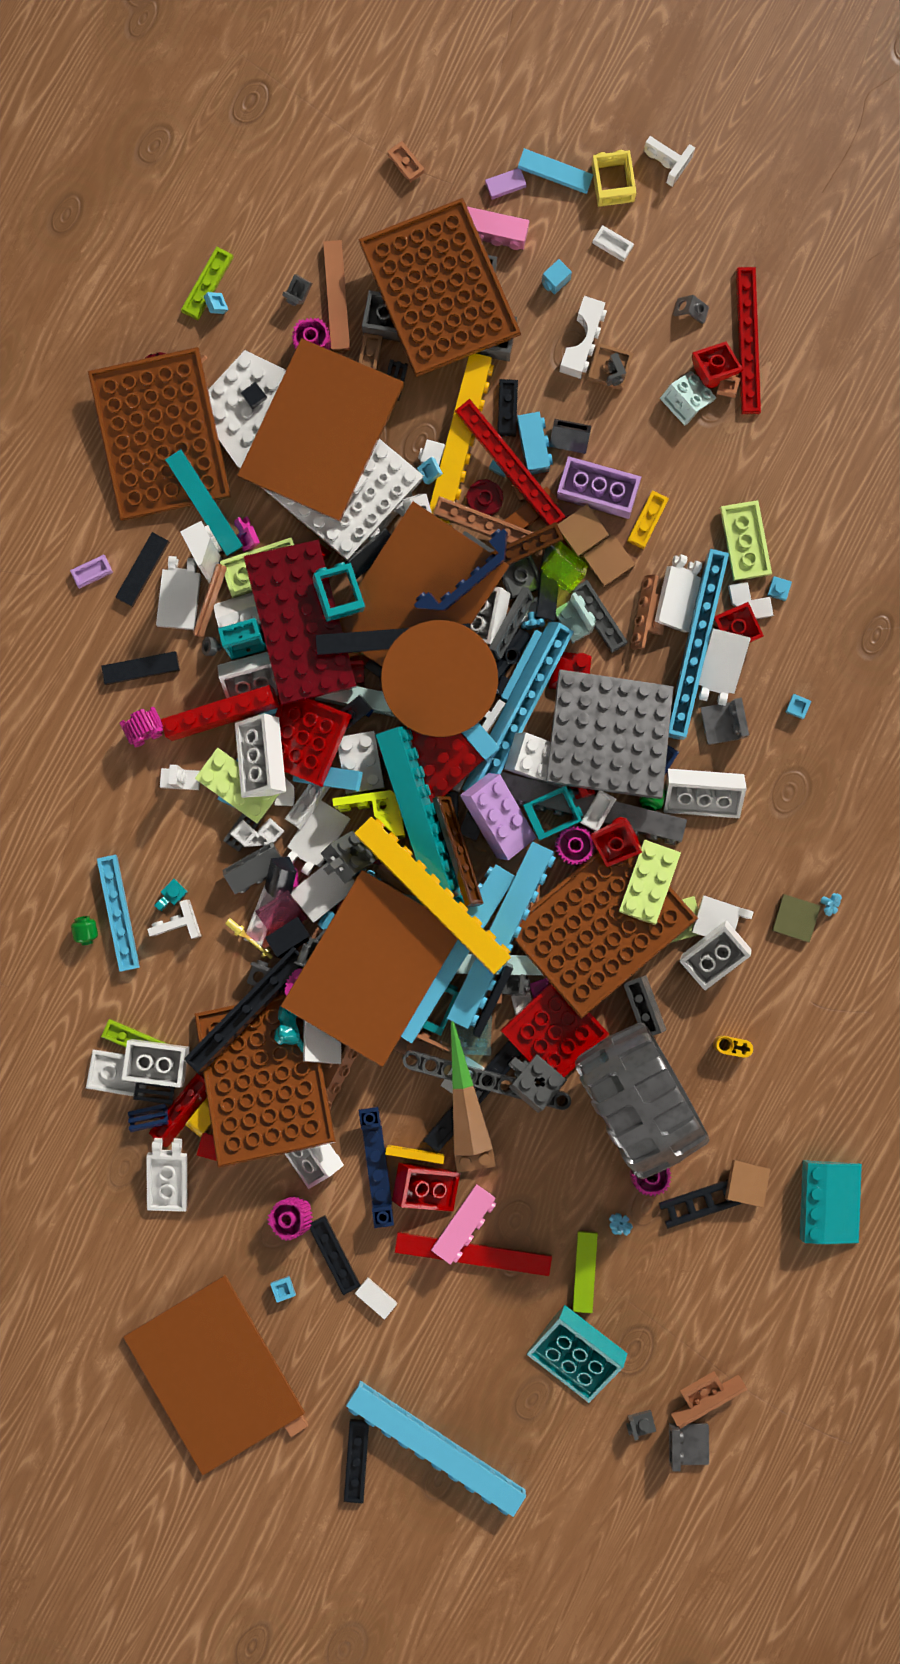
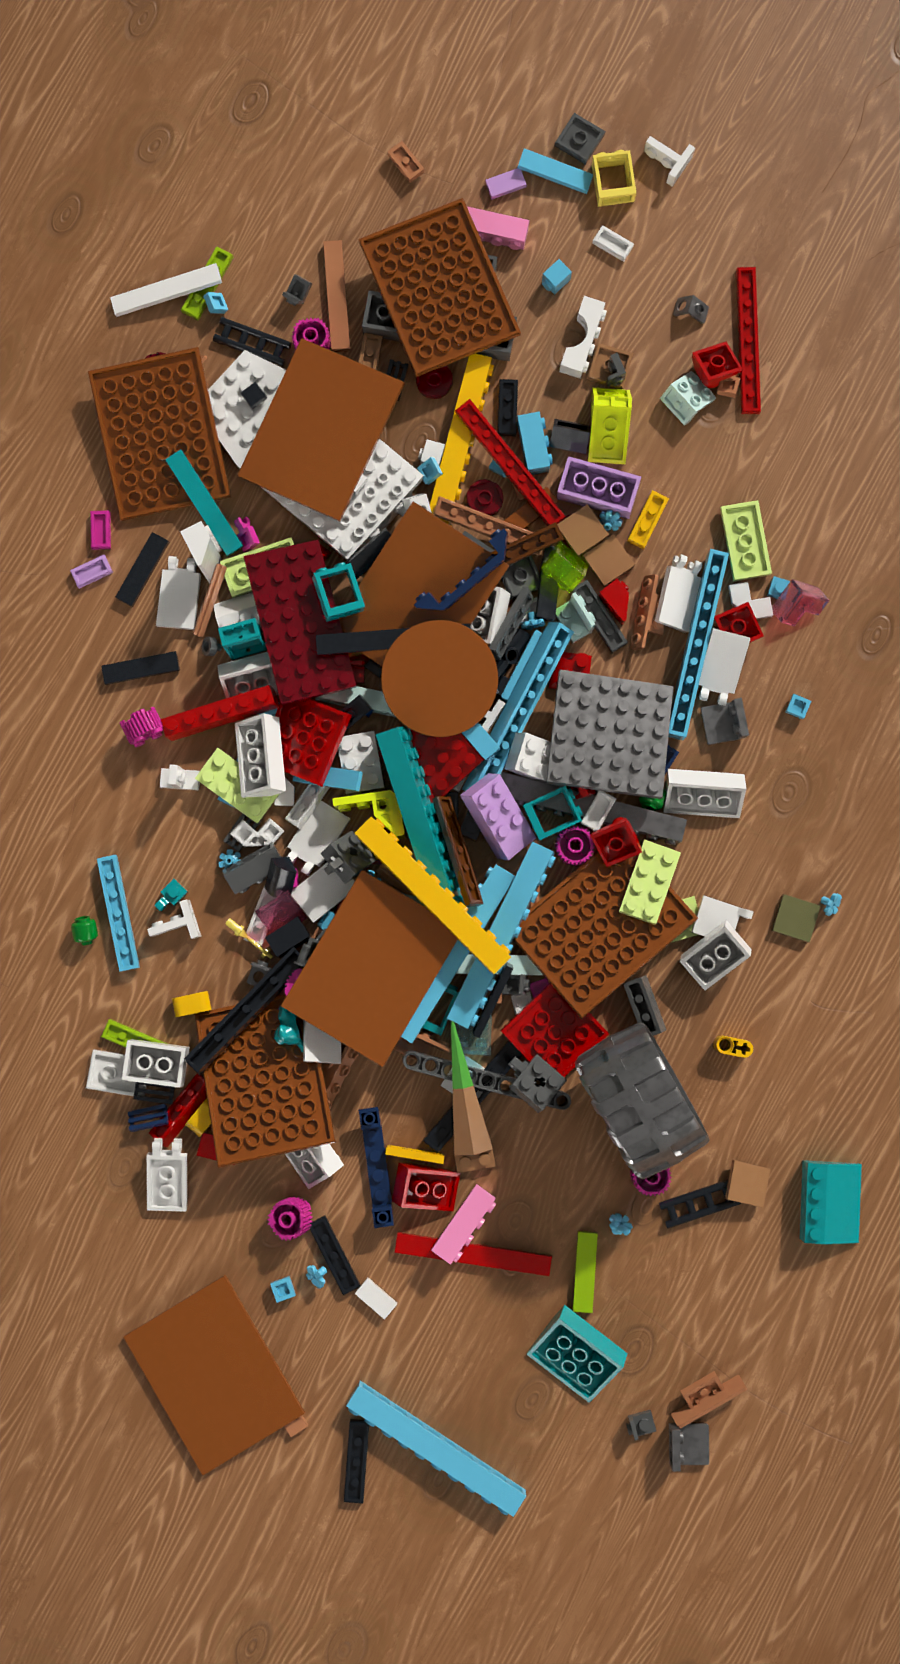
(100, 529): none -> dark pink tile
(166, 290): none -> white tile
(191, 1004): none -> yellow beam
(230, 856): none -> medium azure plant
(246, 331): none -> black bar
(316, 1275): none -> medium azure plant
(435, 383): none -> dark red tile
(579, 138): none -> dark grey tile
(609, 425): none -> neon yellow bracket
(610, 520): none -> medium azure plant
(616, 599): none -> red slope
(797, 600): none -> clear pink panel

